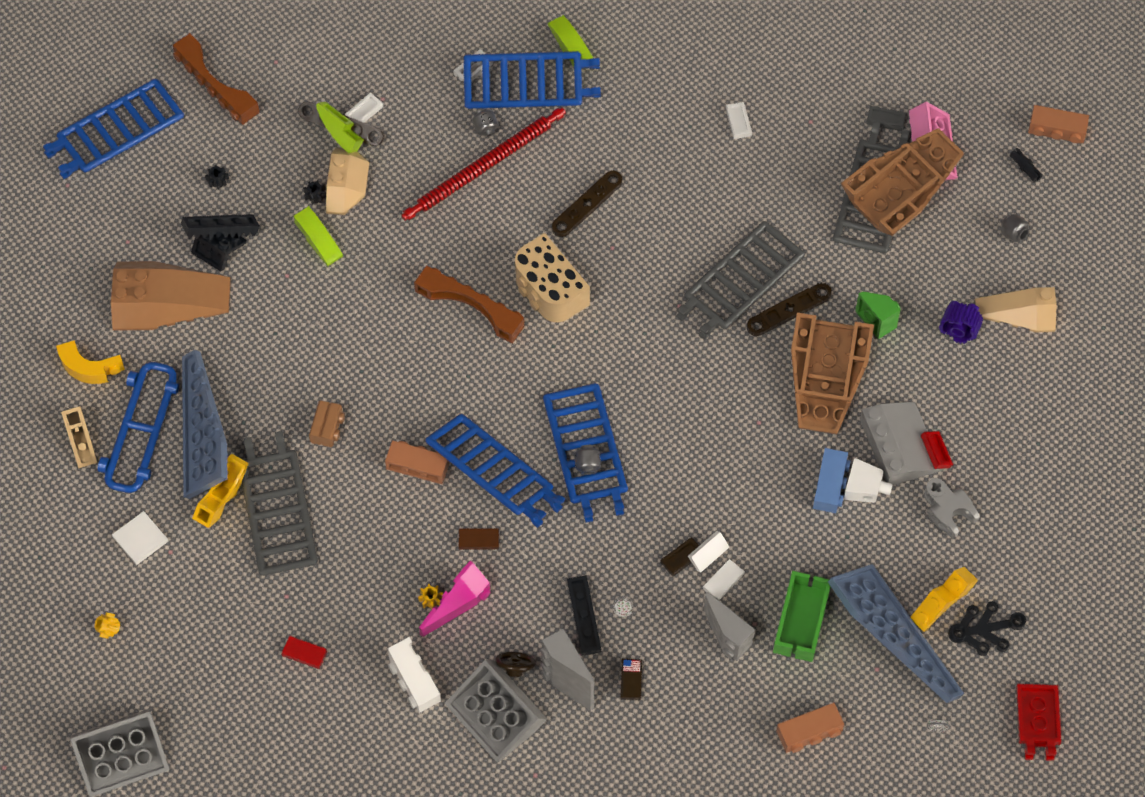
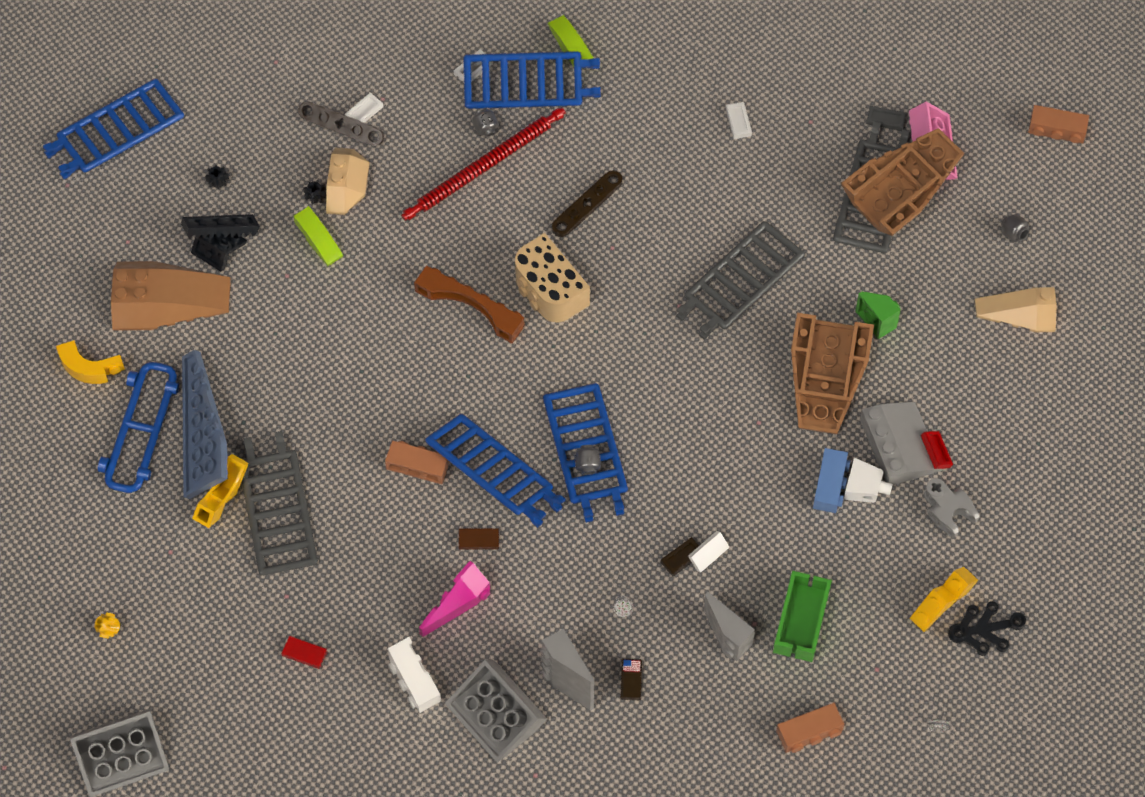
(79, 436): tan slope -> none
(140, 538): white tile -> none
(237, 102): dark orange arch -> none
(326, 423): medium nougat brick -> none
(339, 127): lime slope -> none
(430, 590): yellow gear -> none
(515, 666): dark brown piece -> none
(583, 615): black gear -> none
(723, 579): white tile -> none
(777, 315): dark brown piece -> none
(880, 612): sand blue wing -> none
(961, 321): dark purple brick -> none
(1026, 165): black pin -> none
(1038, 718): red tile -> none

